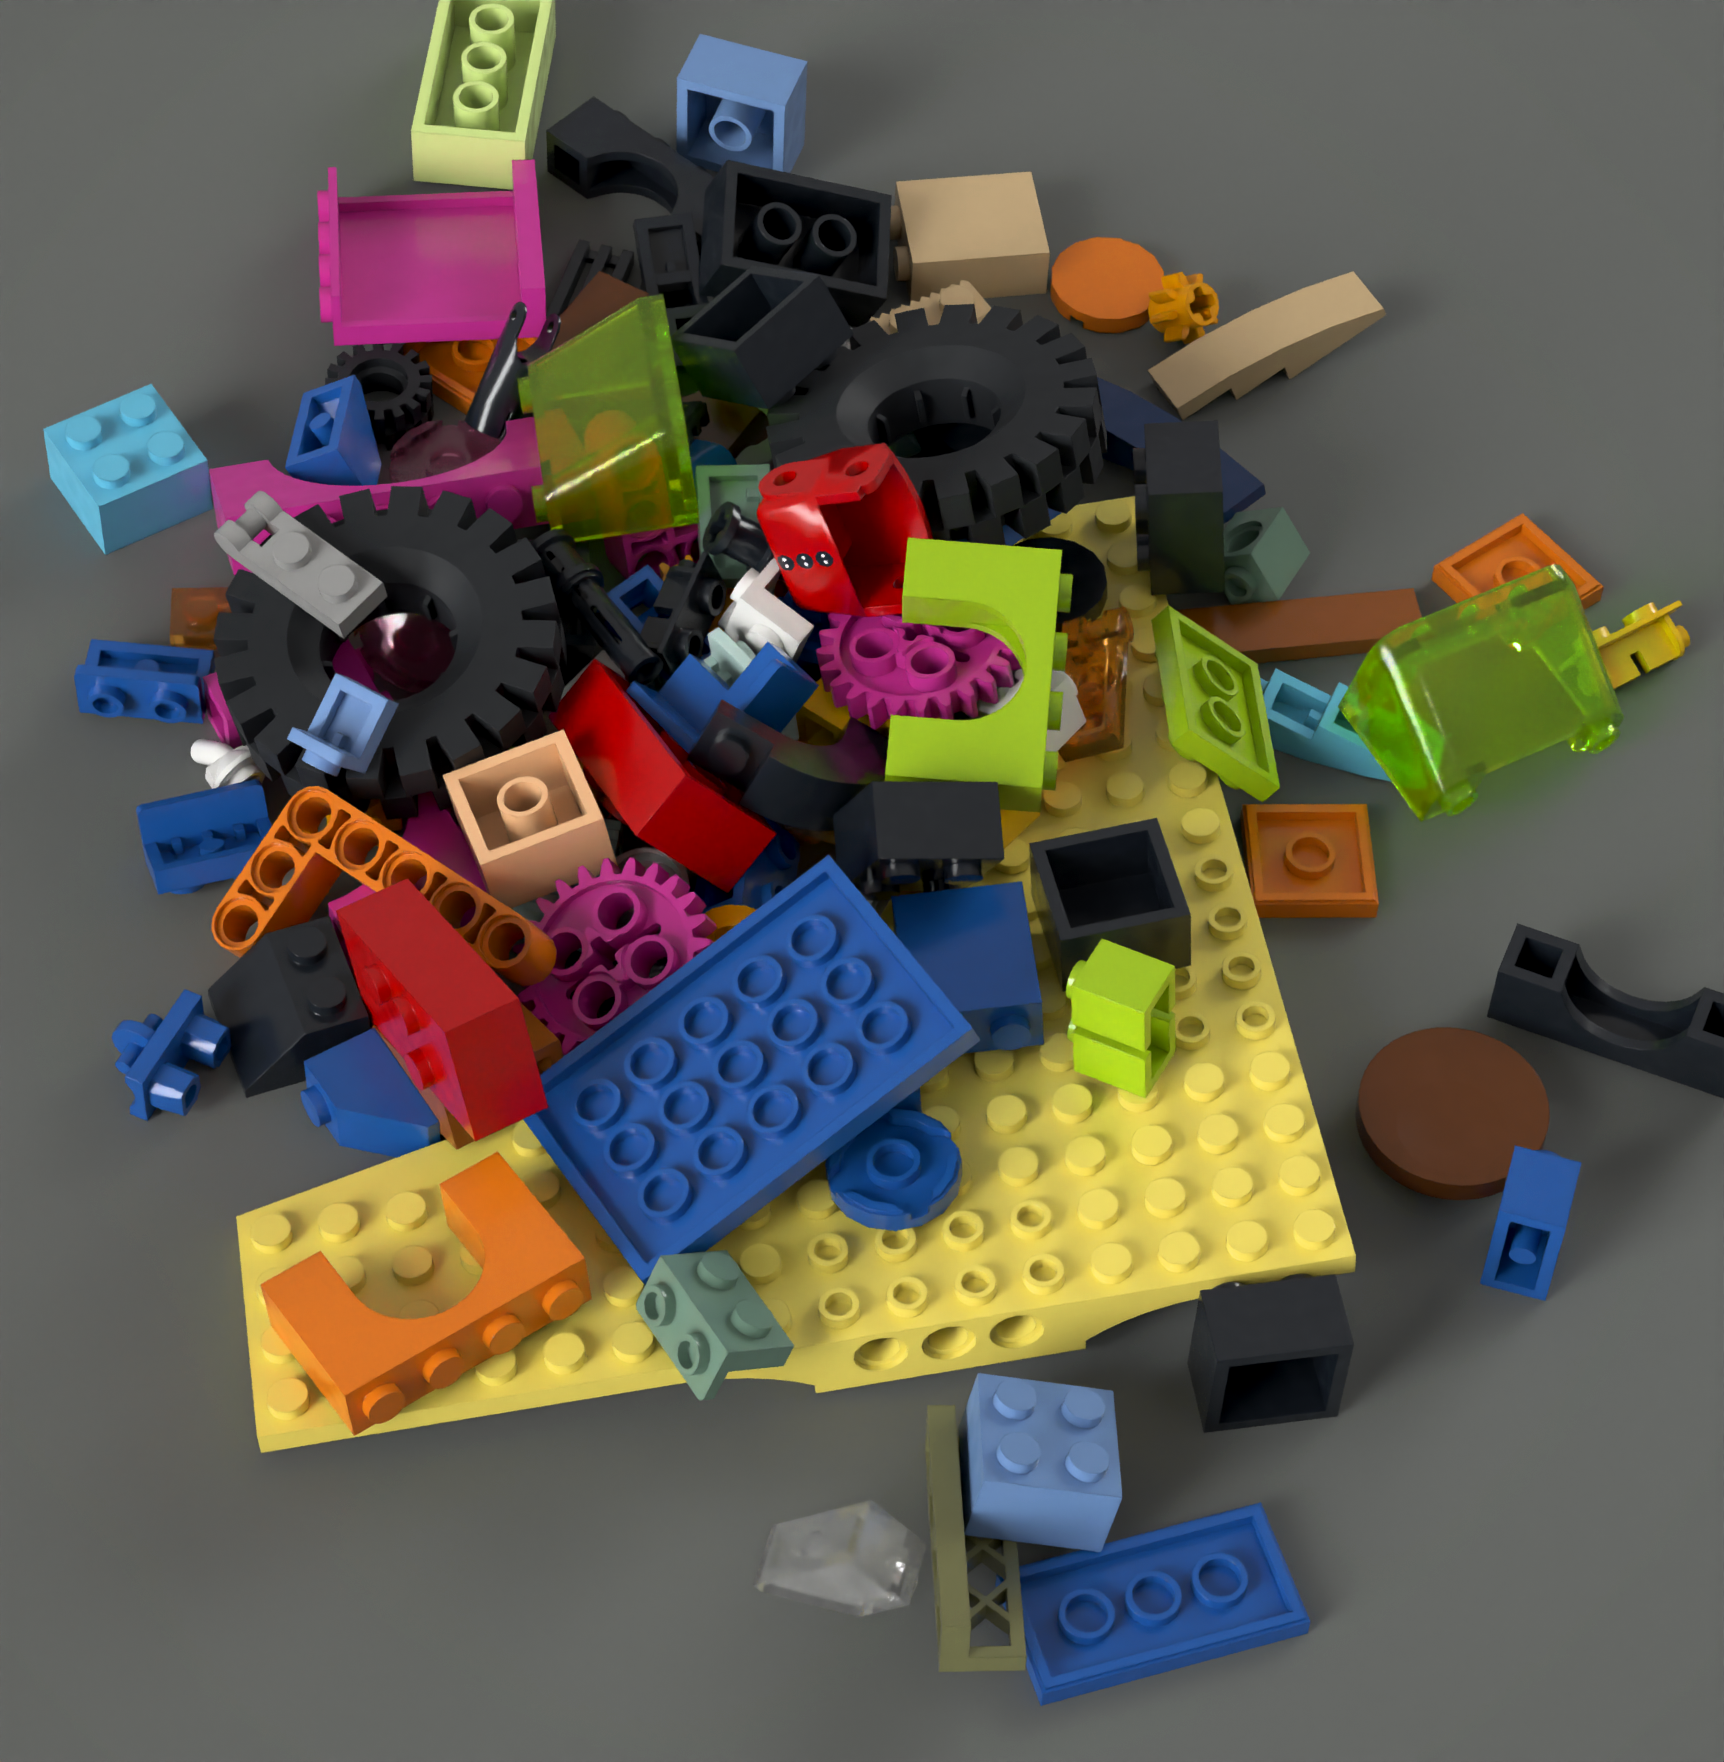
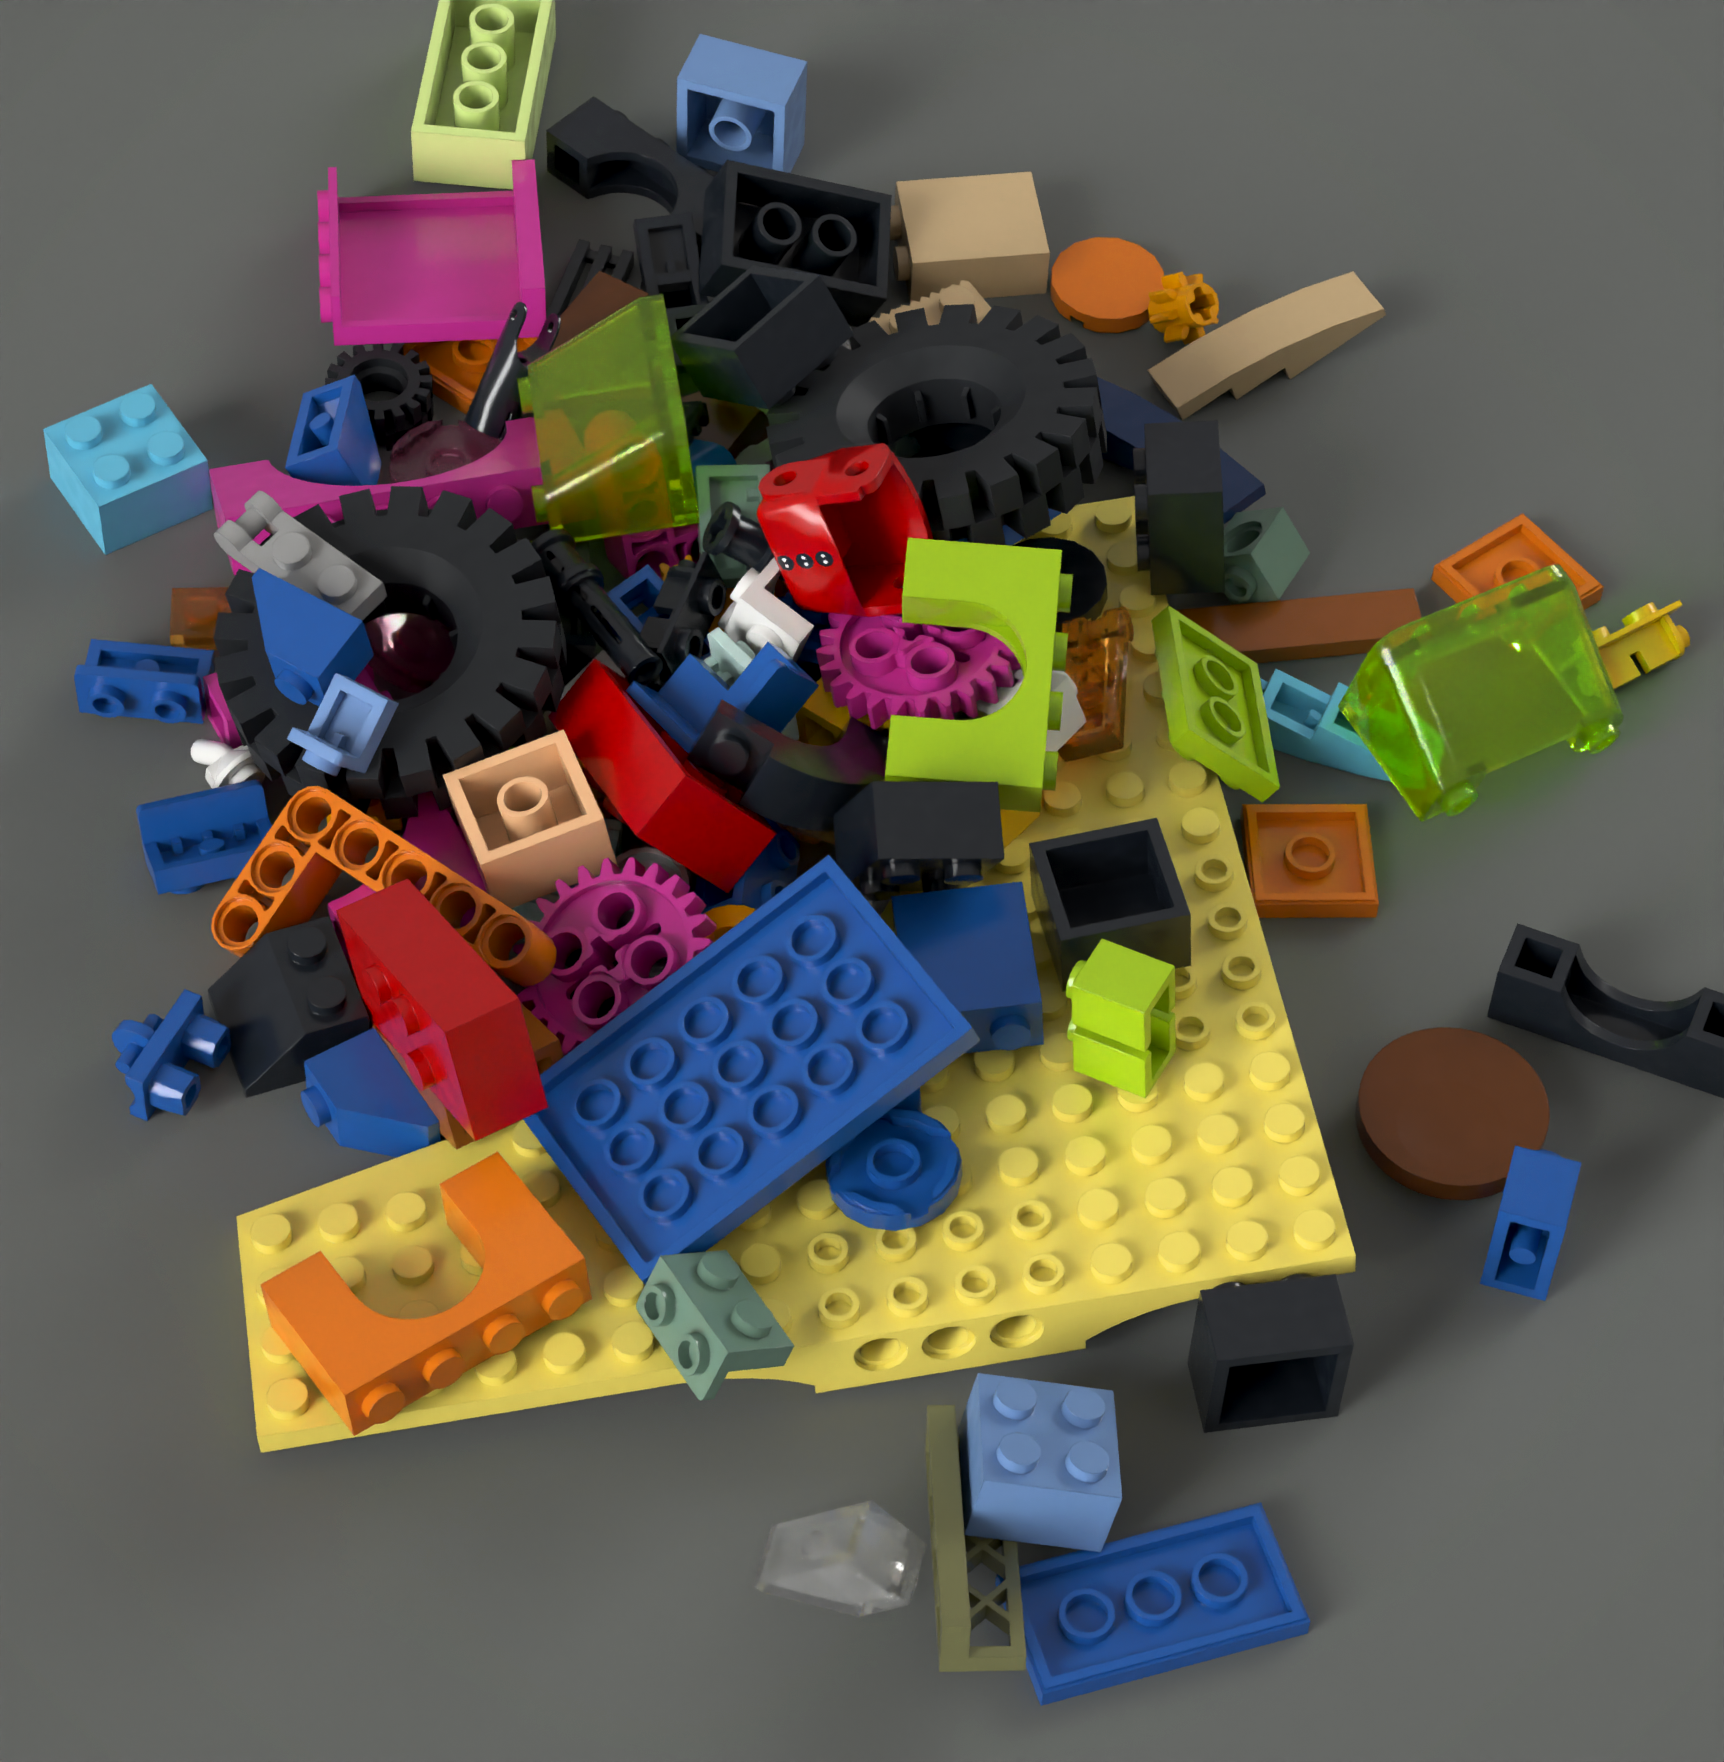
(307, 639): none -> blue slope

